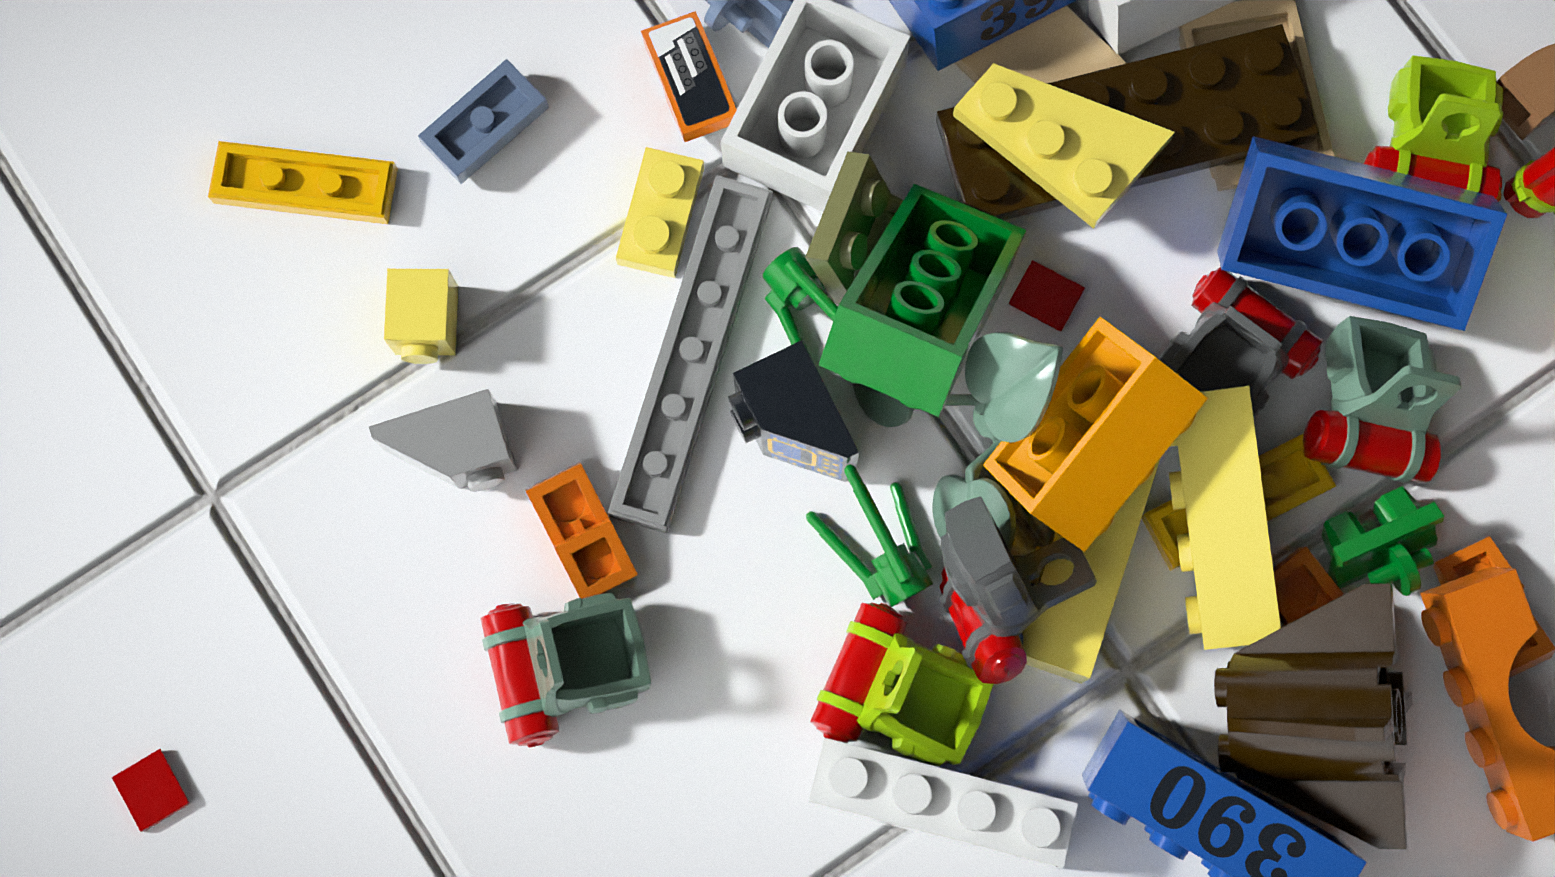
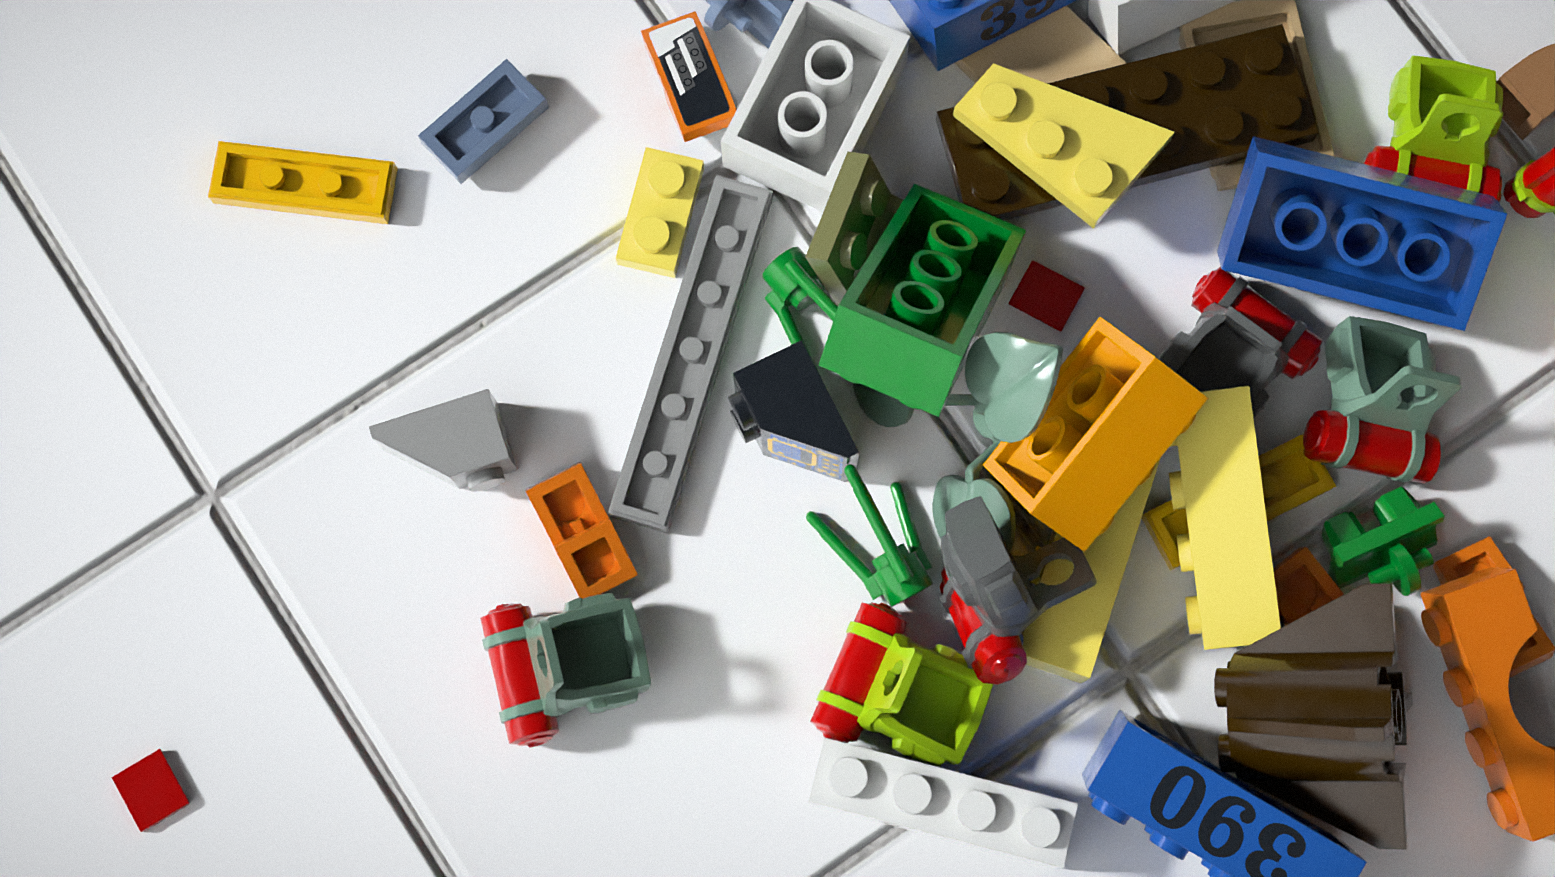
(421, 314): light yellow brick -> none

